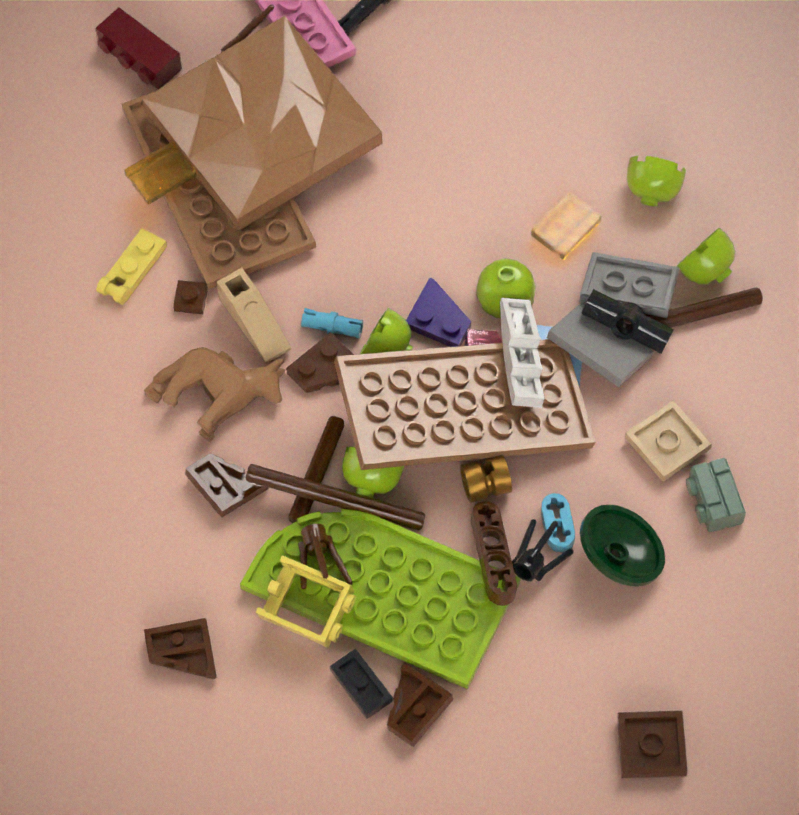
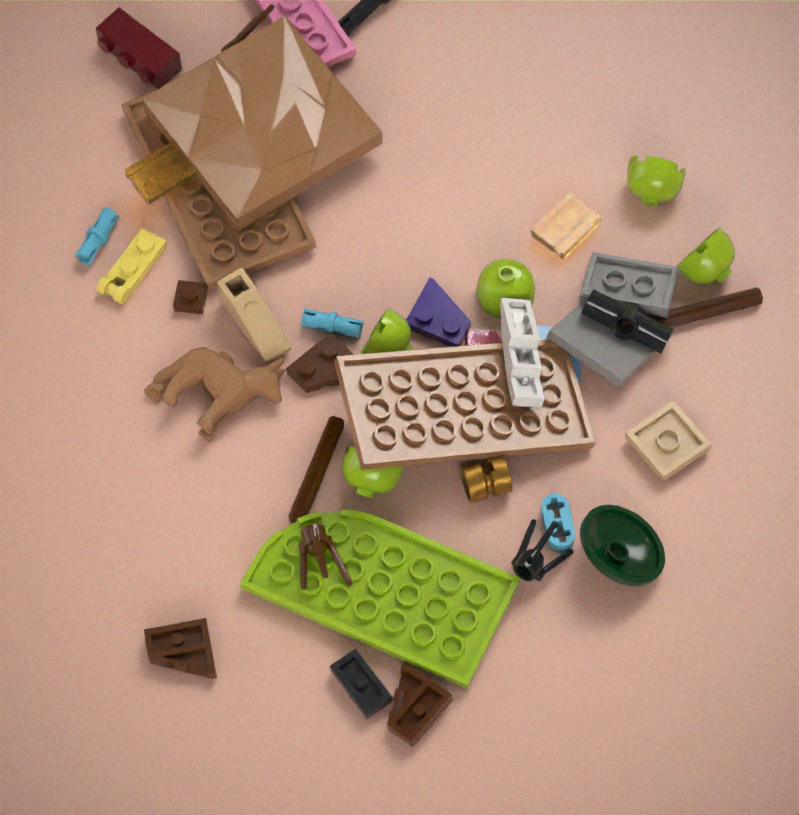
(97, 236): none -> medium azure pin
(222, 483): wing -> none
(279, 589): light yellow window -> none
(334, 496): reddish brown axle -> none
(496, 552): reddish brown beam -> none
(652, 744): reddish brown plate -> none
(716, 495): sand green brick -> none

